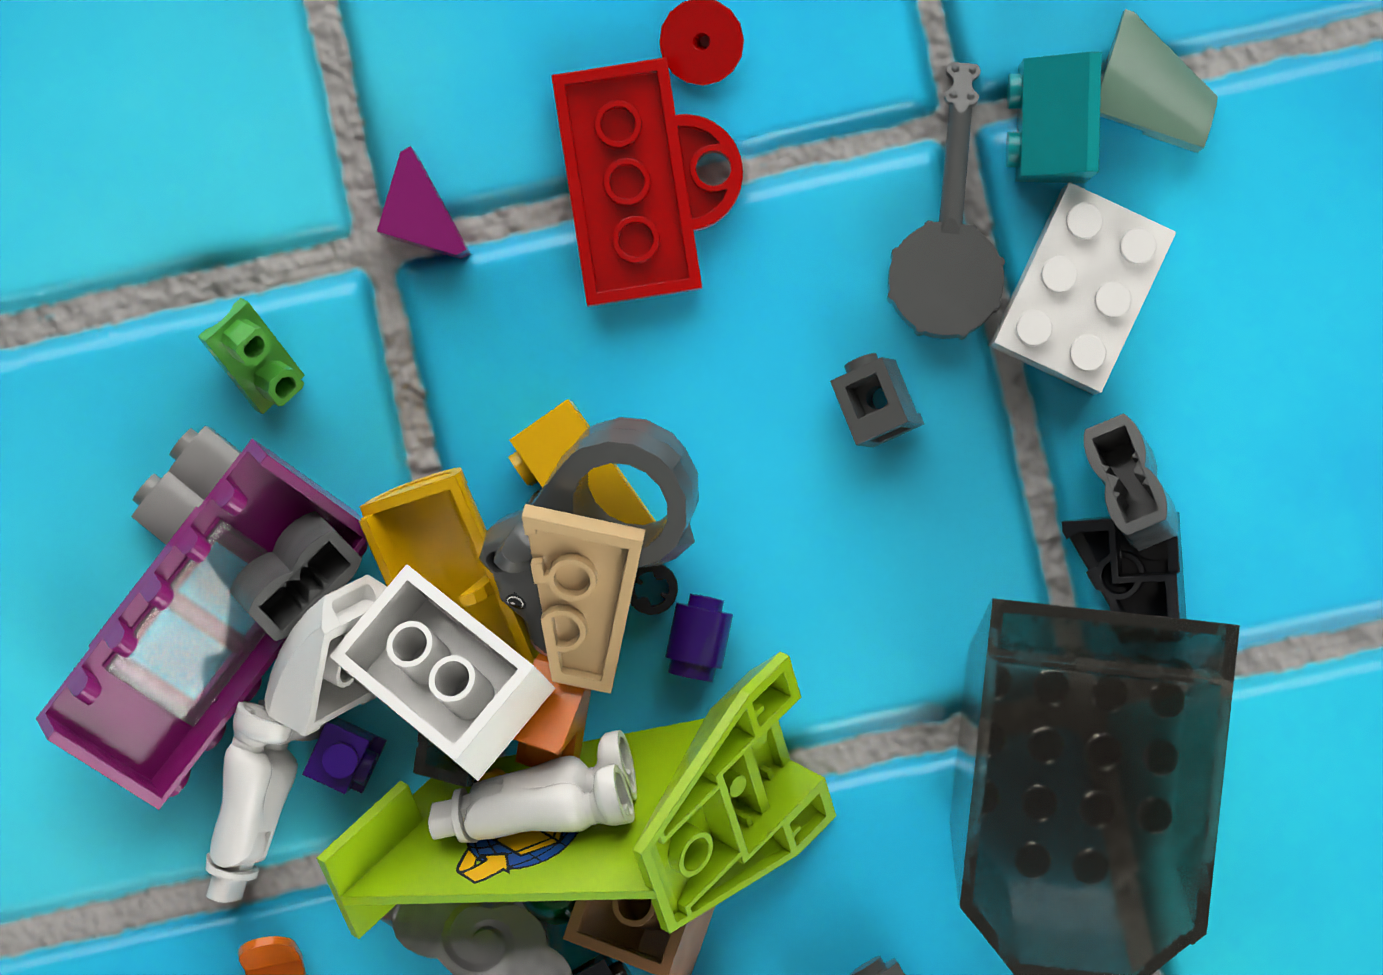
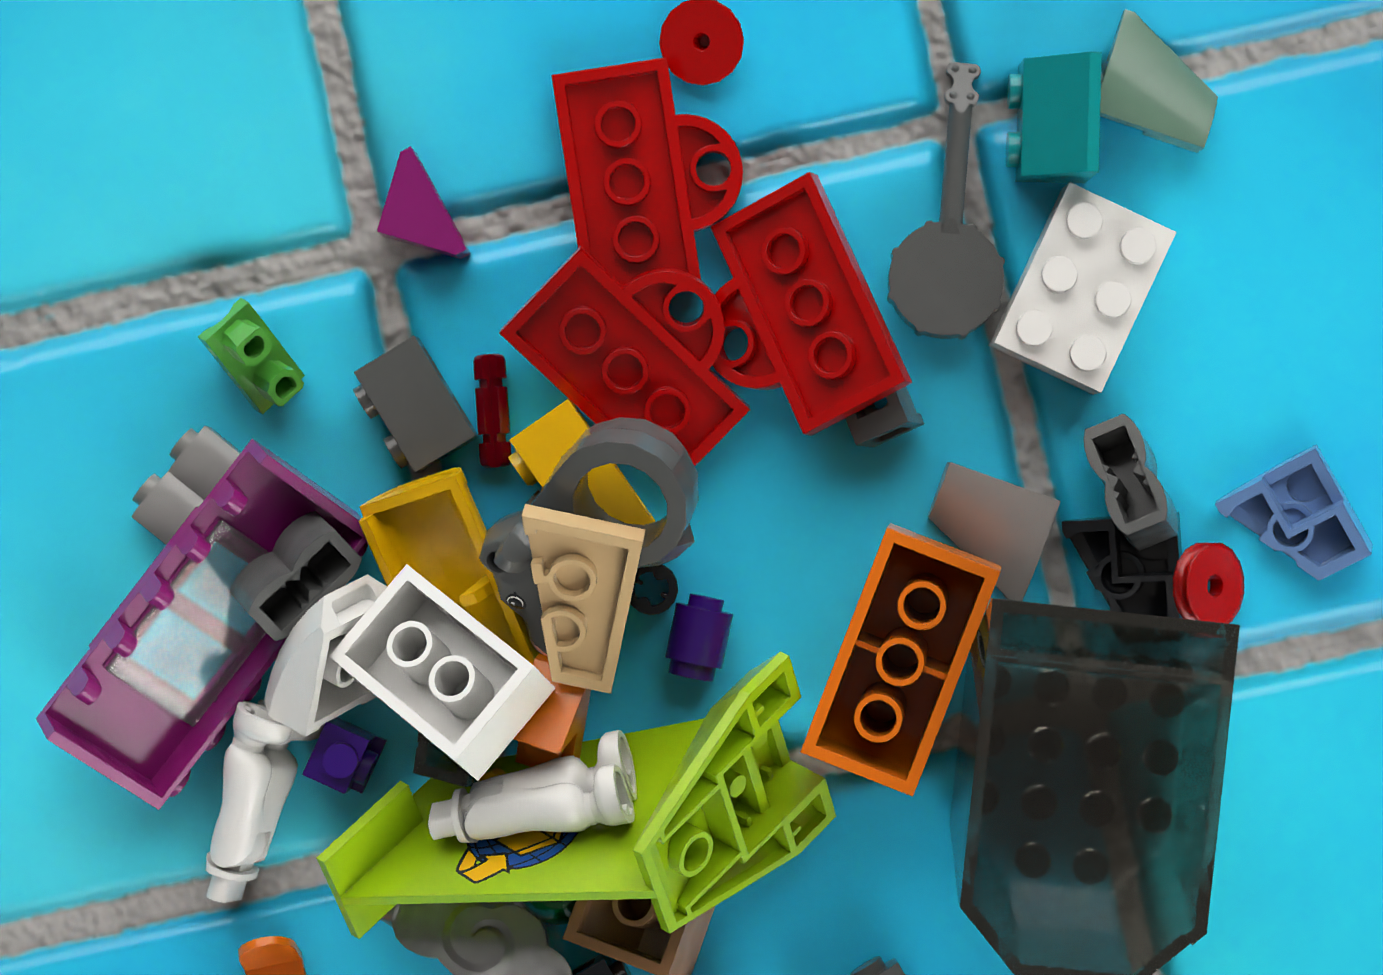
(414, 405): none -> dark grey brick
(492, 410): none -> dark red axle
(626, 354): none -> red plate
(803, 309): none -> red plate
(901, 659): none -> orange brick
(994, 523): none -> light grey slope
(1190, 583): none -> red piece
(1302, 514): none -> medium blue slope

